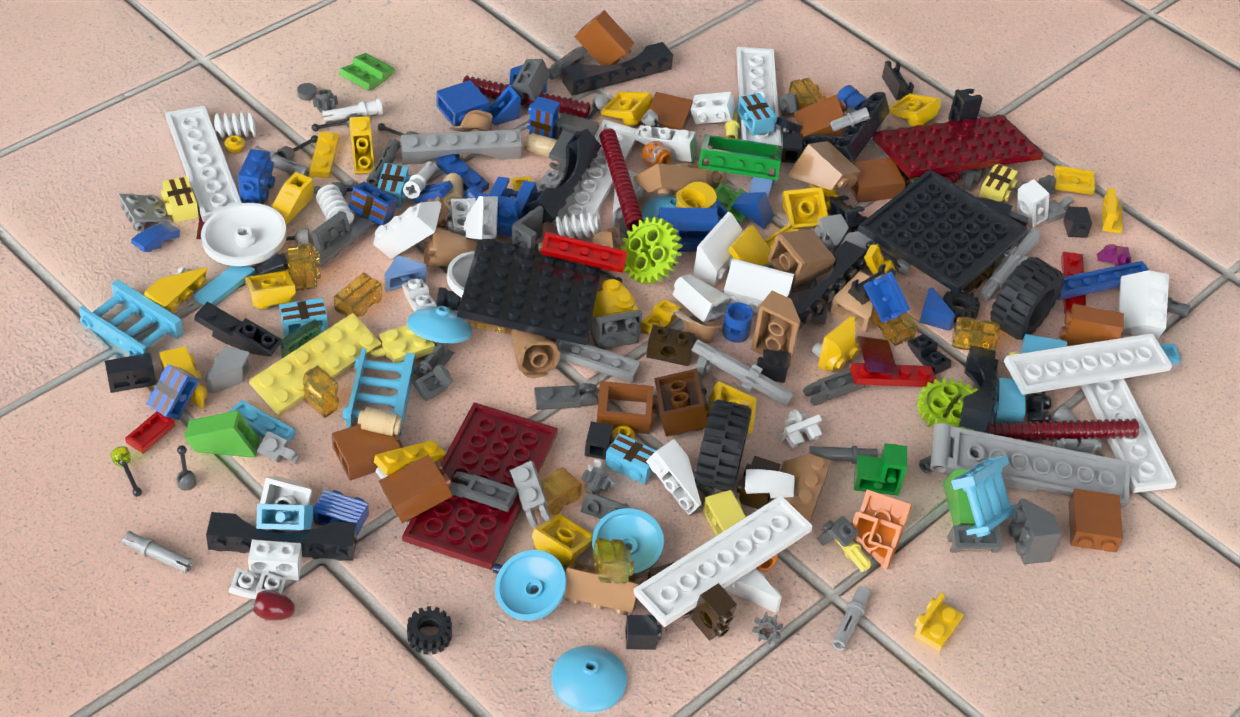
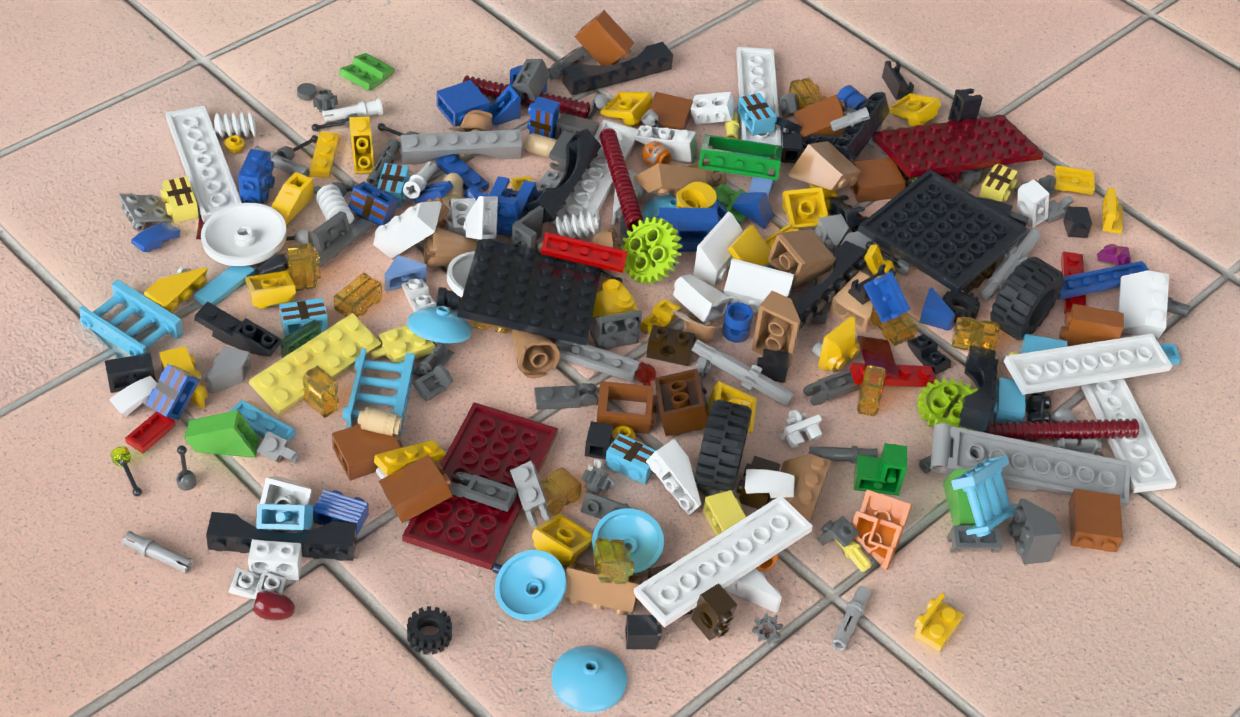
(133, 395): none -> white slope
(645, 373): none -> clear red plate
(871, 390): none -> clear yellow brick

